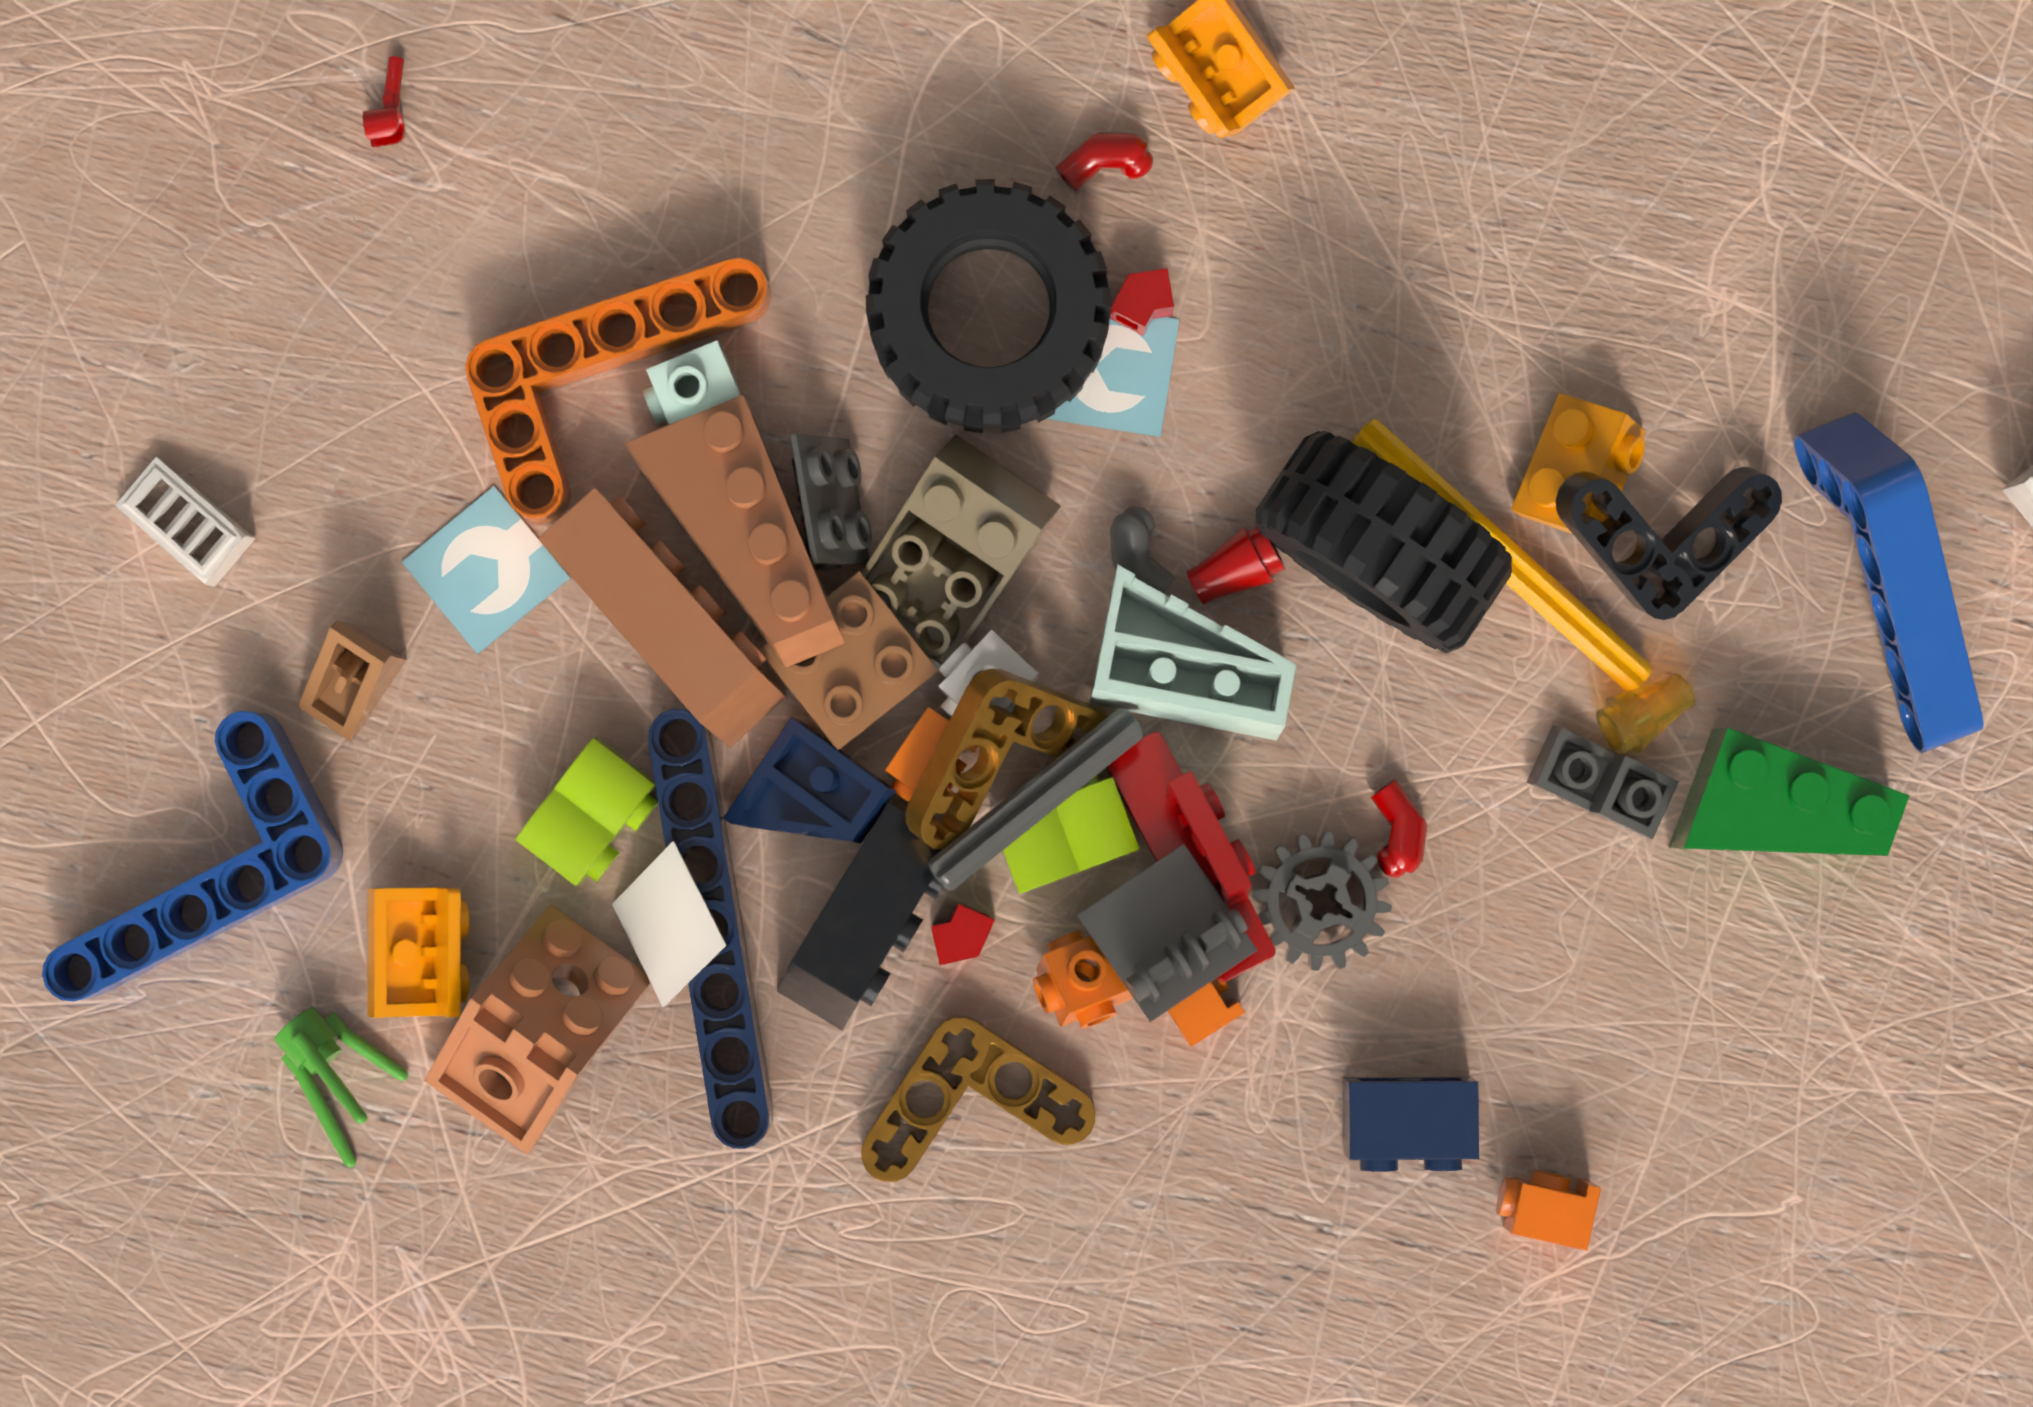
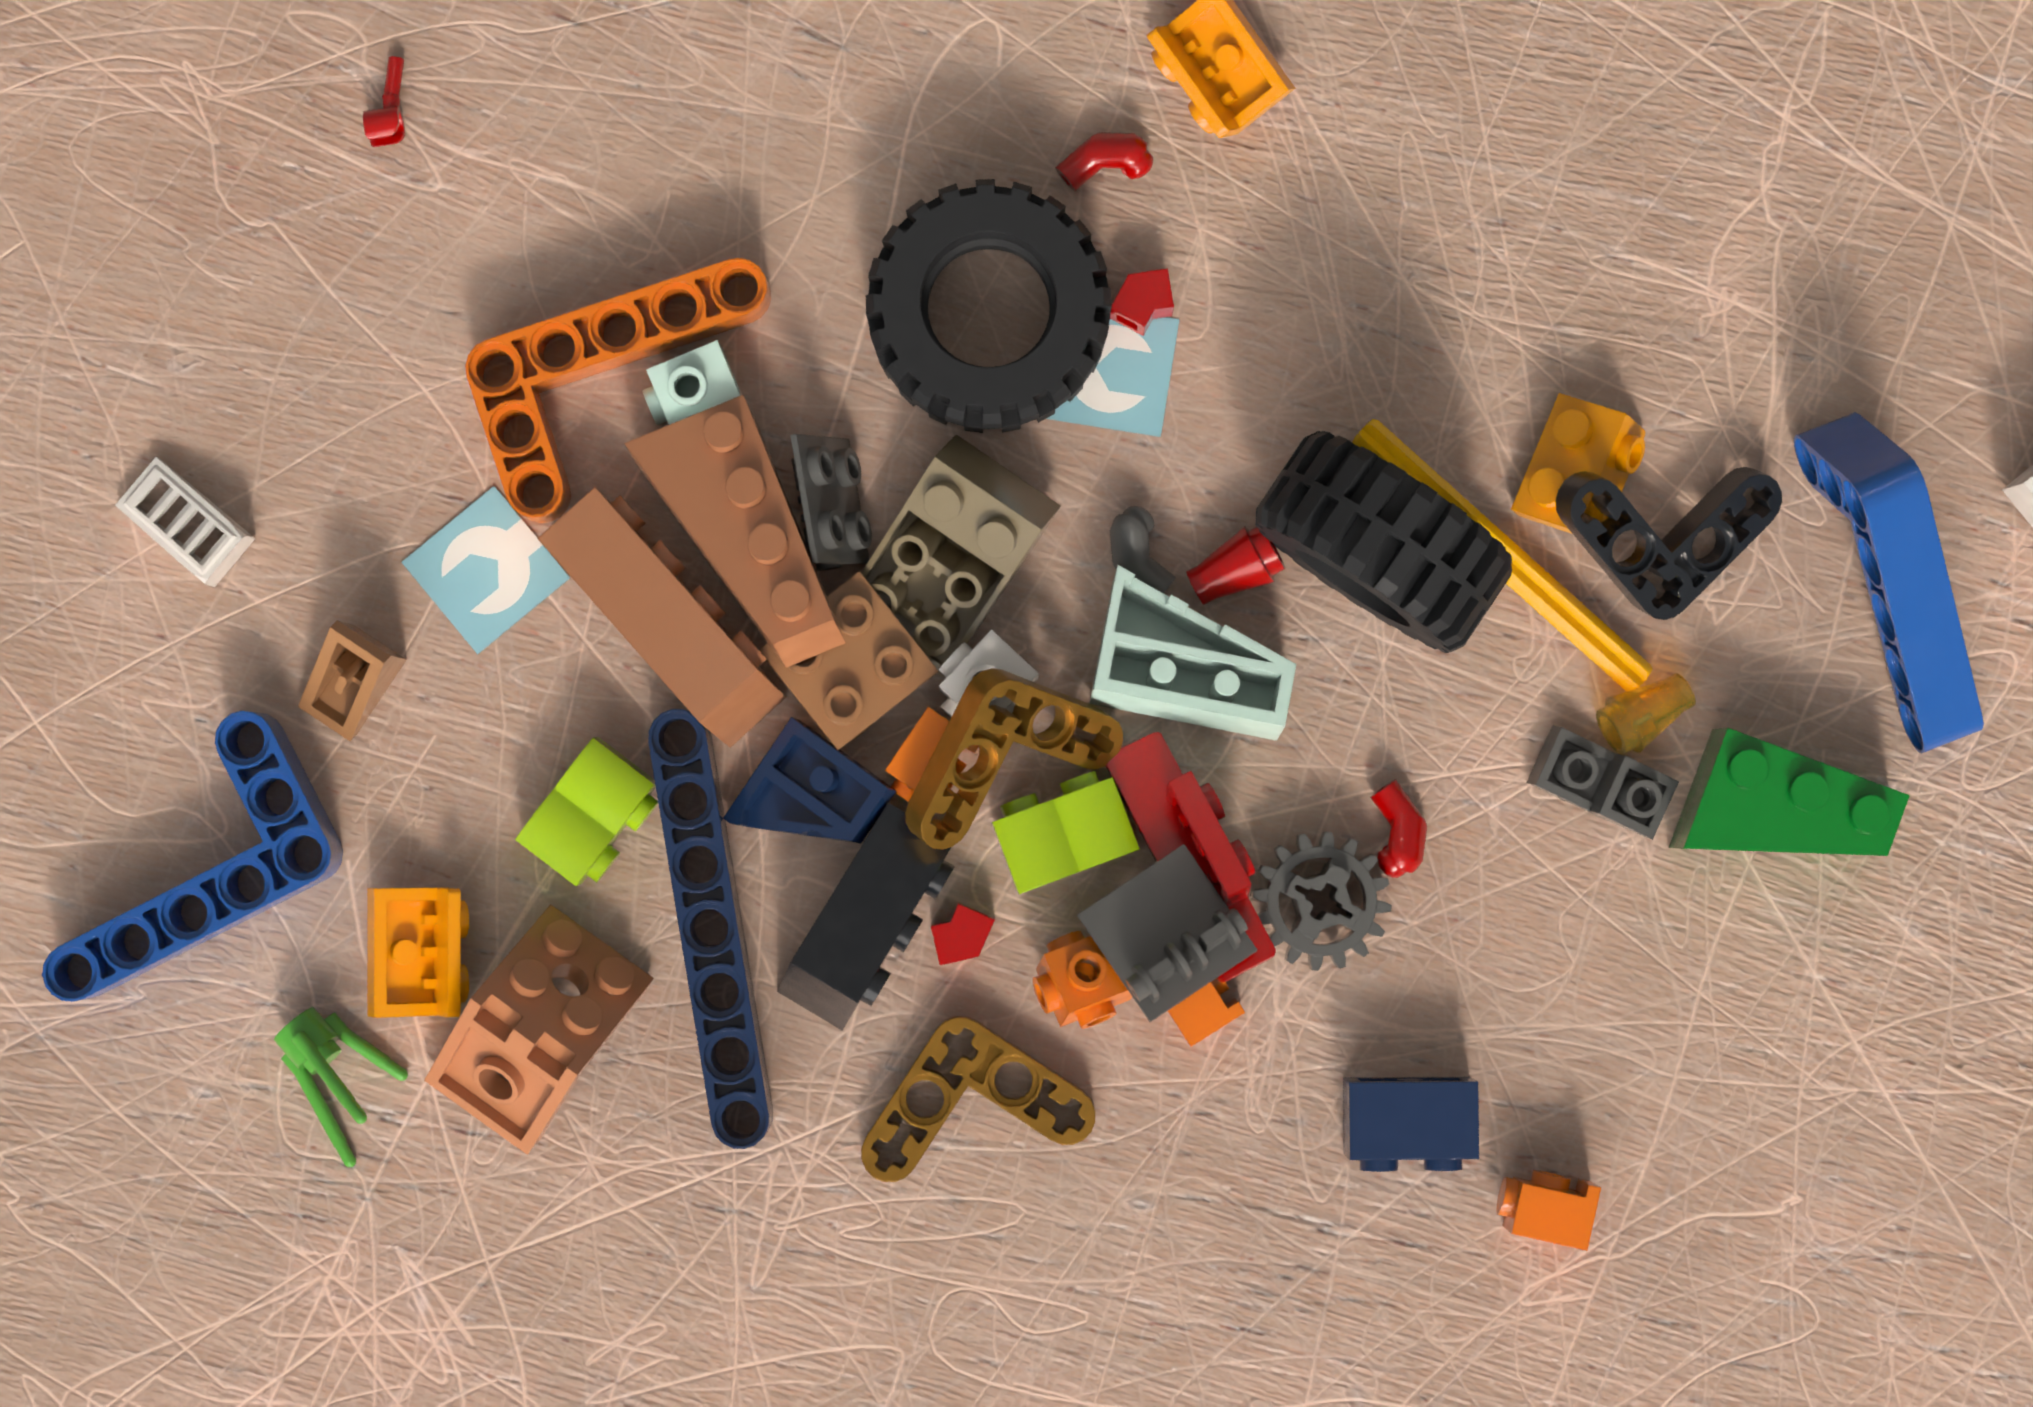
(668, 924): white sticker -> none
(1035, 799): dark grey axle -> none

